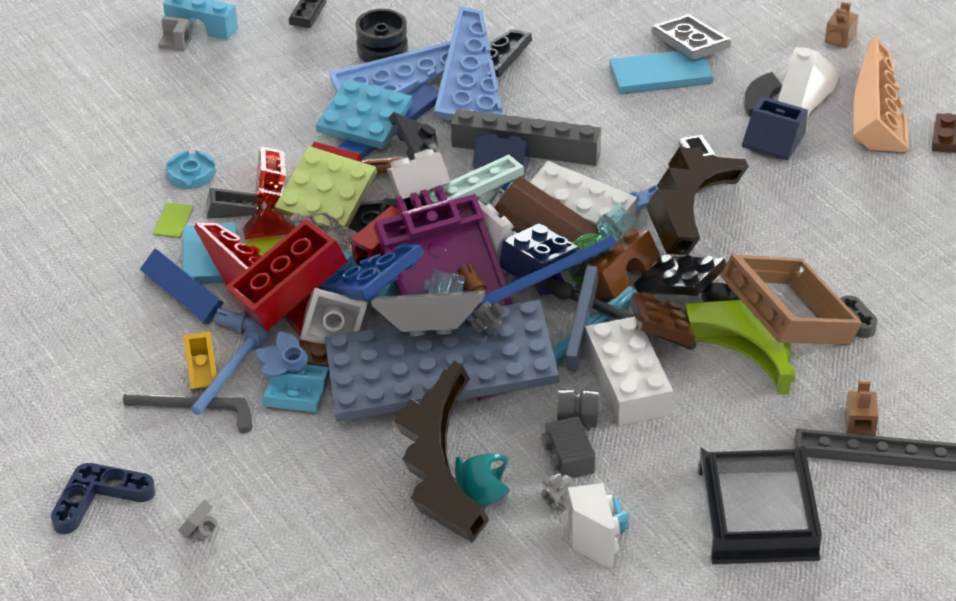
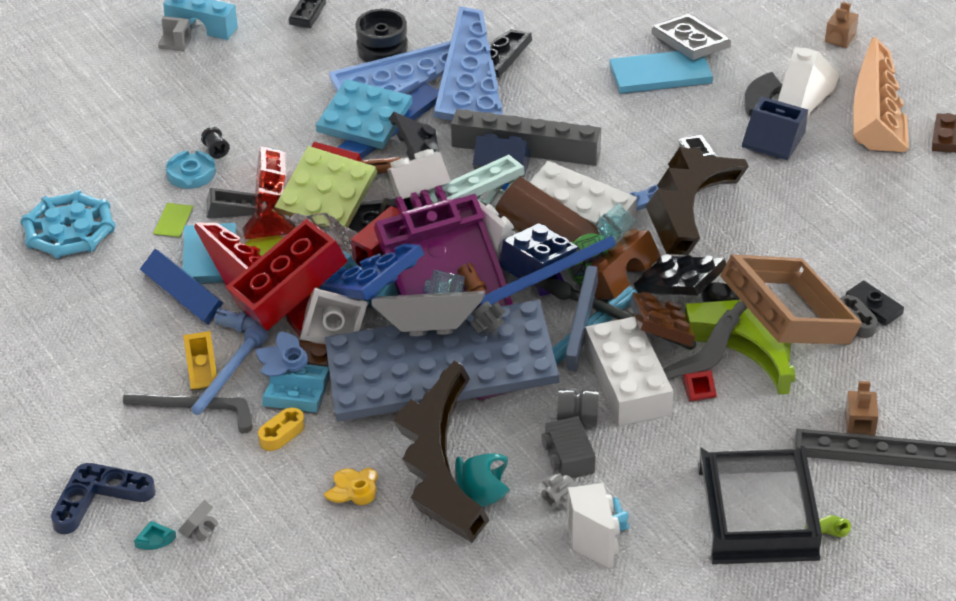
(72, 238): none -> medium azure plate
(154, 537): none -> teal tile
(216, 144): none -> black bush
(281, 426): none -> yellow beam
(353, 486): none -> yellow plate
(699, 385): none -> red slope
(714, 347): none -> dark grey piece
(835, 526): none -> lime arm
(877, 302): none -> black plate

